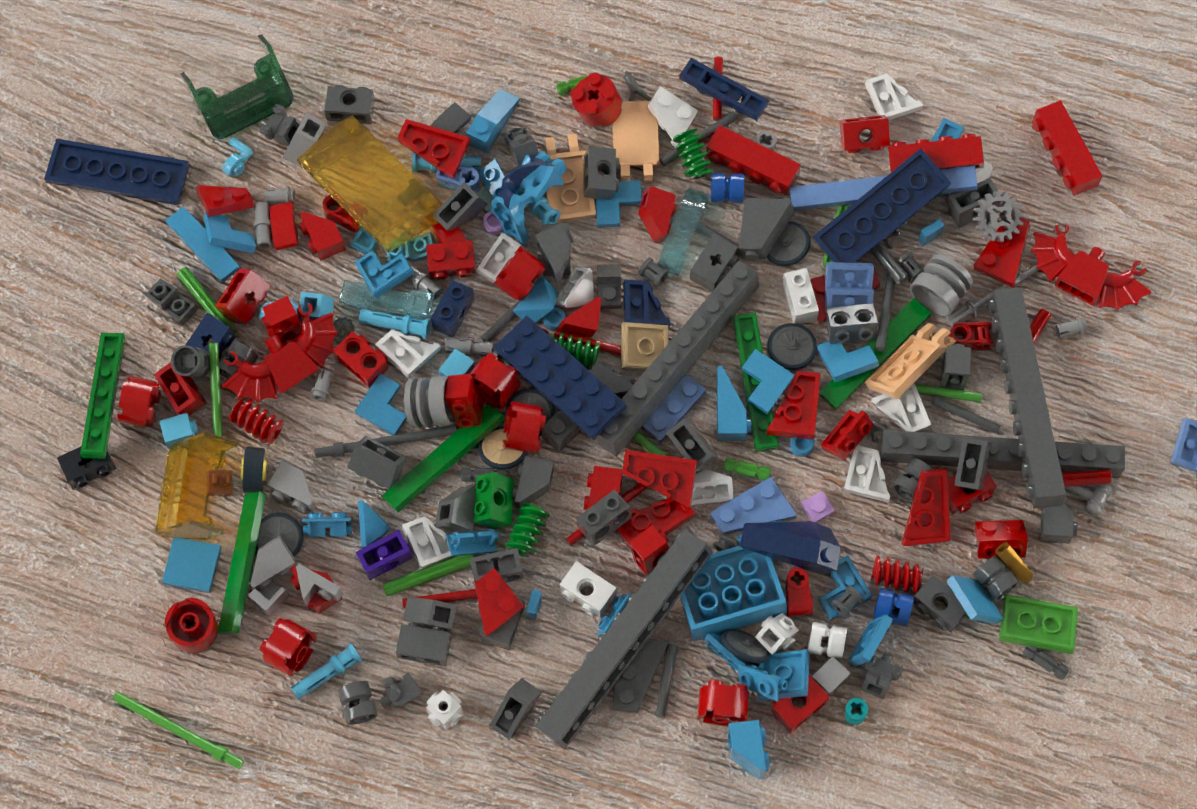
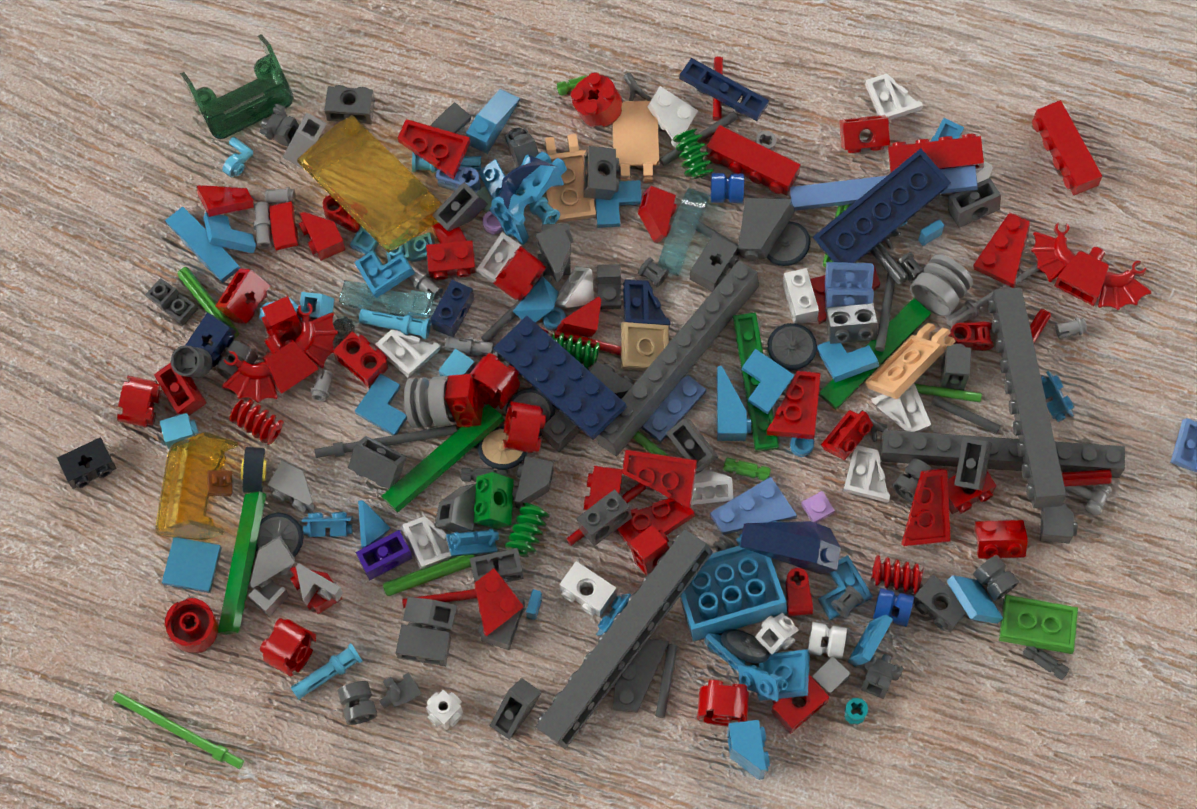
(103, 395): green tile -> none
(117, 171): dark blue plate -> none
(215, 389): bright green bar -> none
(991, 218): light grey gear -> none
(1014, 562): pearl gold bar -> none
(1059, 405): none -> dark azure hinge

